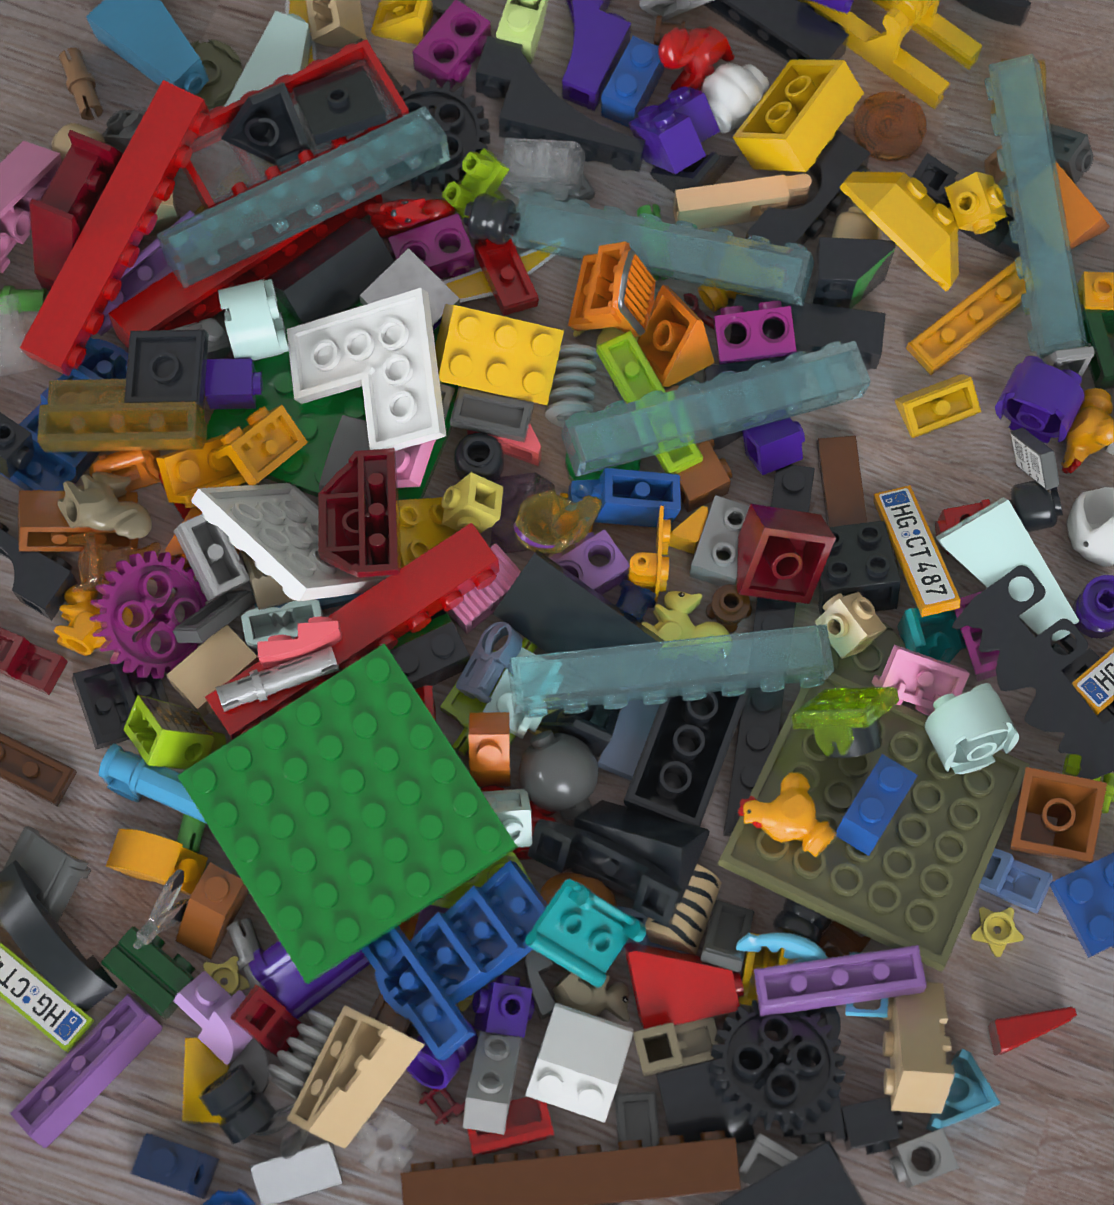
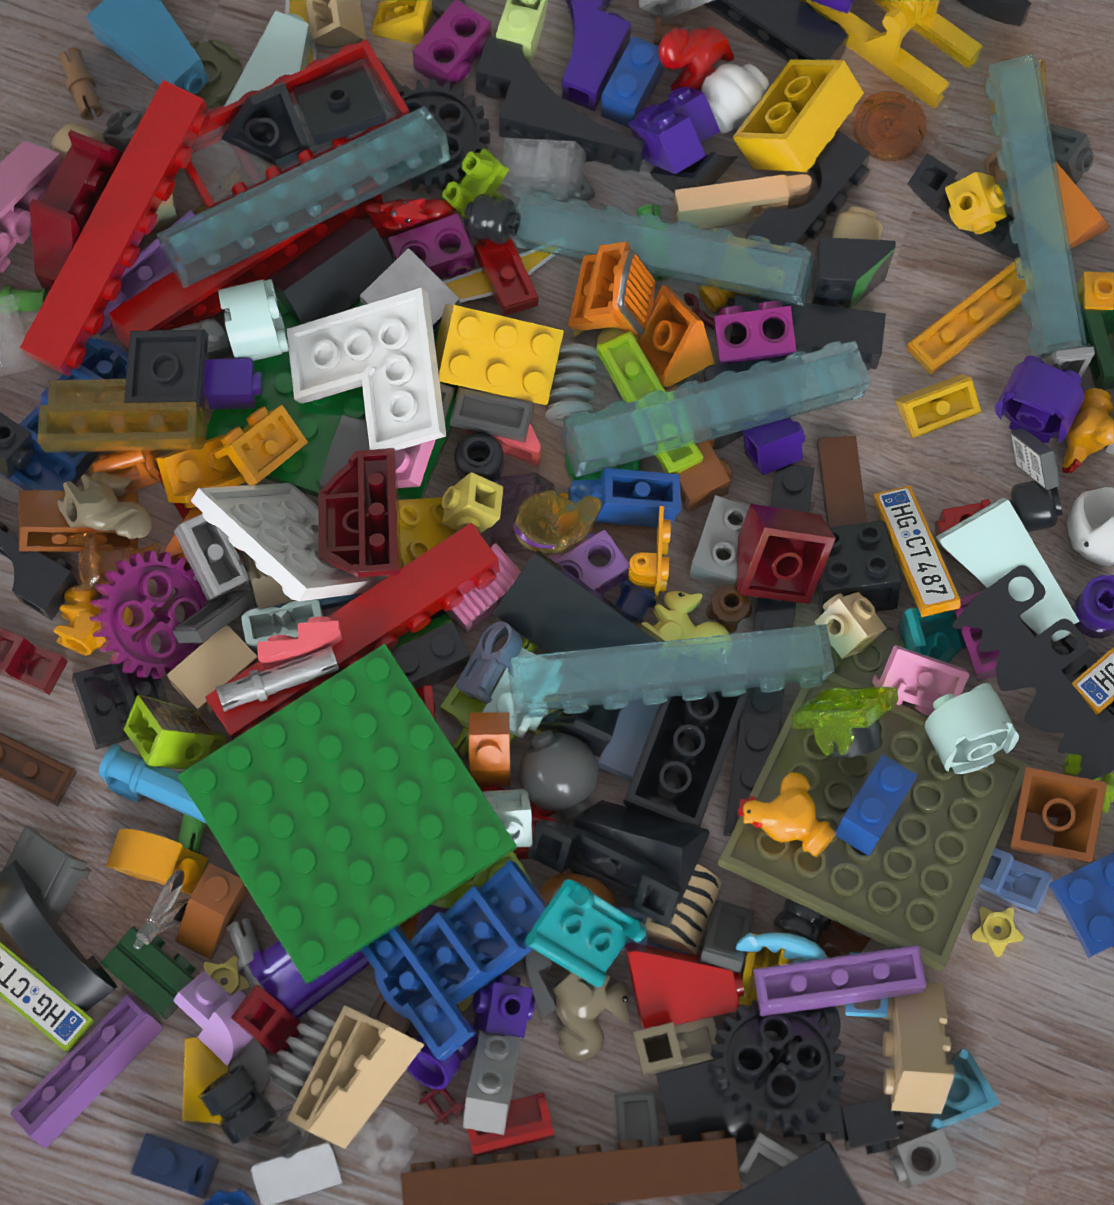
(579, 1062): white slope -> none
(688, 533): light orange slope -> none
(910, 219): yellow wedge -> none
(1017, 1030): red slope -> none

